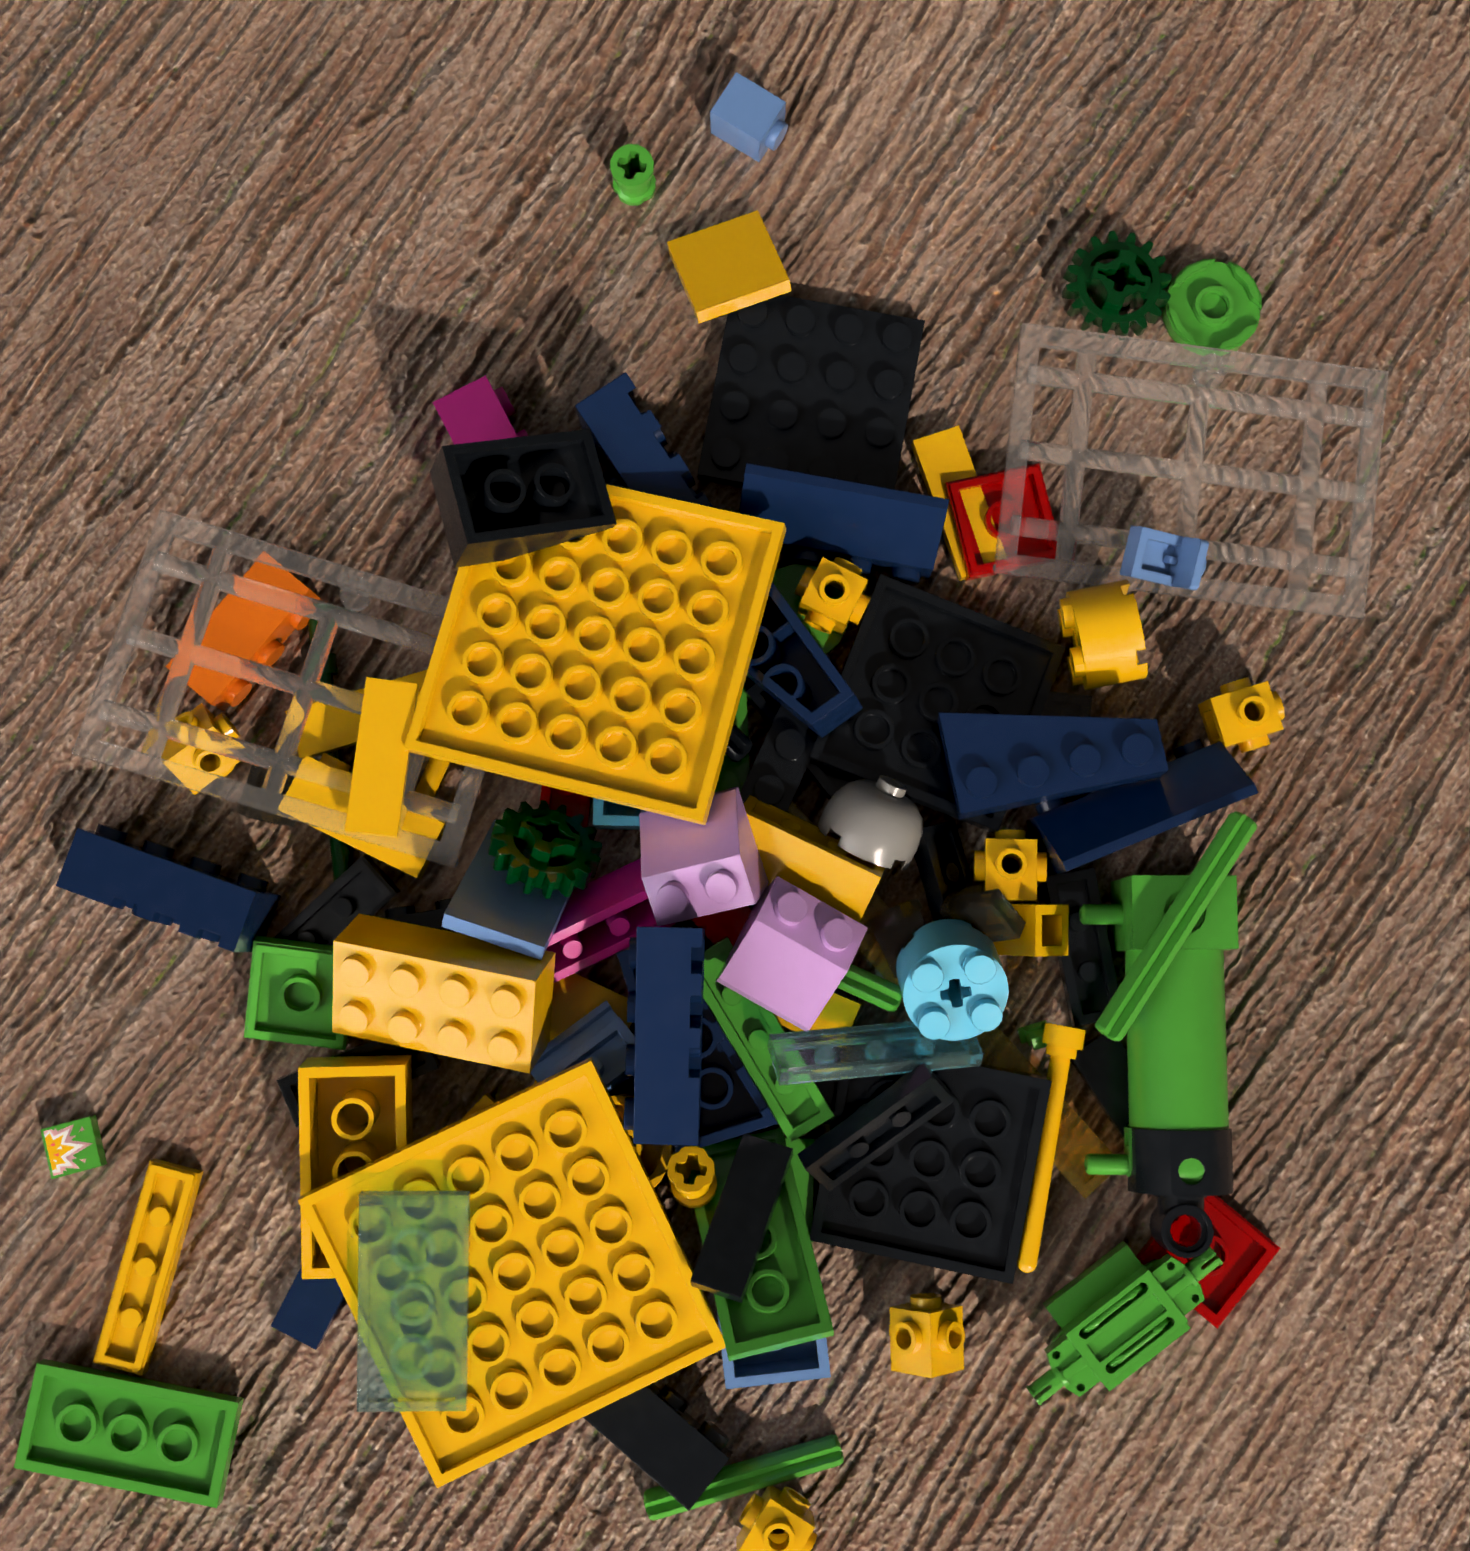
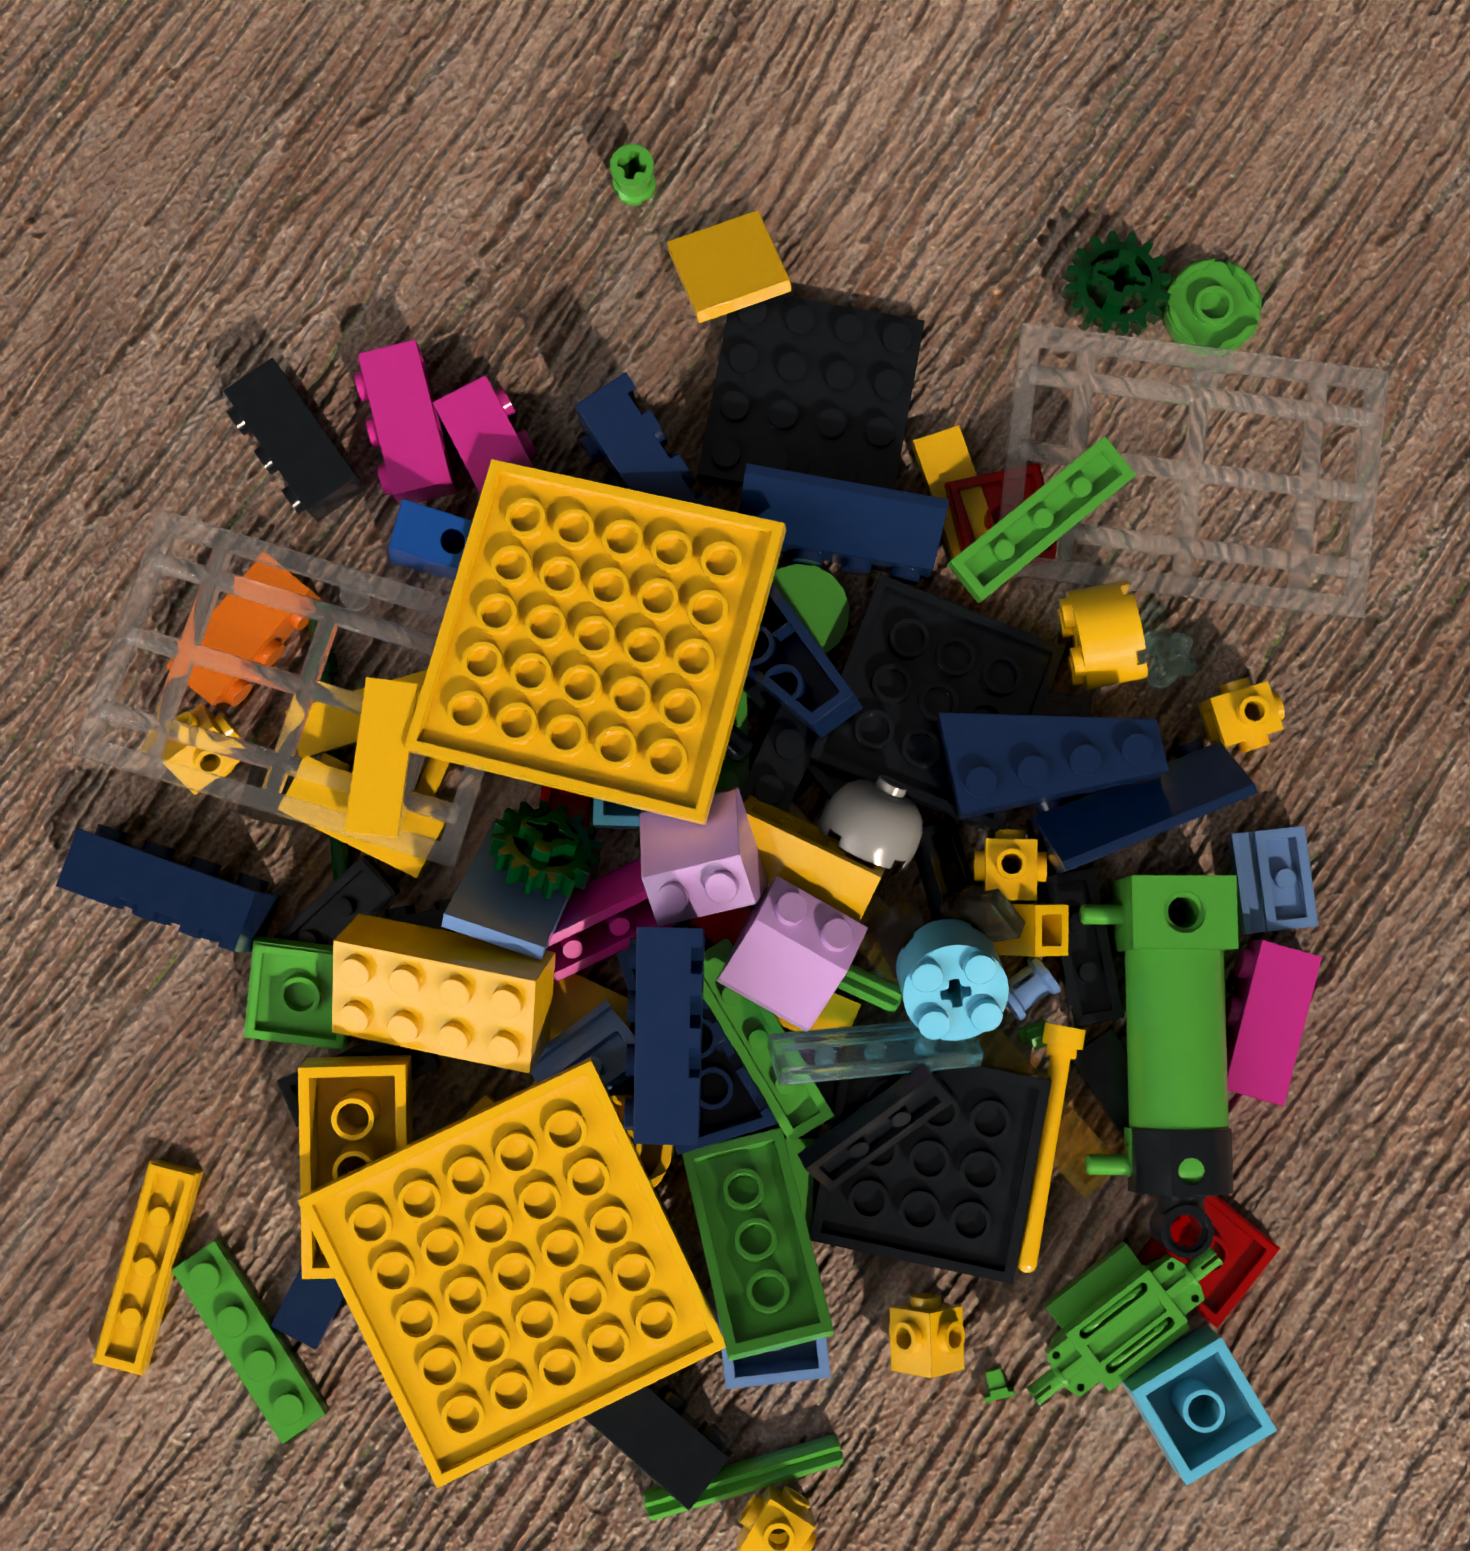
(73, 1146): tile -> none
(129, 1433): bright green plate -> none
(249, 1342): none -> bright green plate
(292, 441): none -> black brick
(405, 423): none -> dark pink brick
(413, 1301): clear light blue tile -> none
(421, 535): none -> blue torso
(519, 495): black slope -> none
(680, 1168): yellow bush -> none
(742, 1218): black tile -> none
(749, 118): medium blue brick -> none
(828, 613): yellow brick -> none
(996, 1386): none -> bright green piece
(1030, 987): none -> medium blue bush
(1041, 519): none -> bright green plate
(1164, 558): medium blue bracket -> none
(1170, 657): none -> clear light blue piece
(1175, 926): bright green axle -> none
(1198, 1404): none -> medium azure brick
(1267, 1018): none -> dark pink brick
(1273, 880): none -> medium blue plate

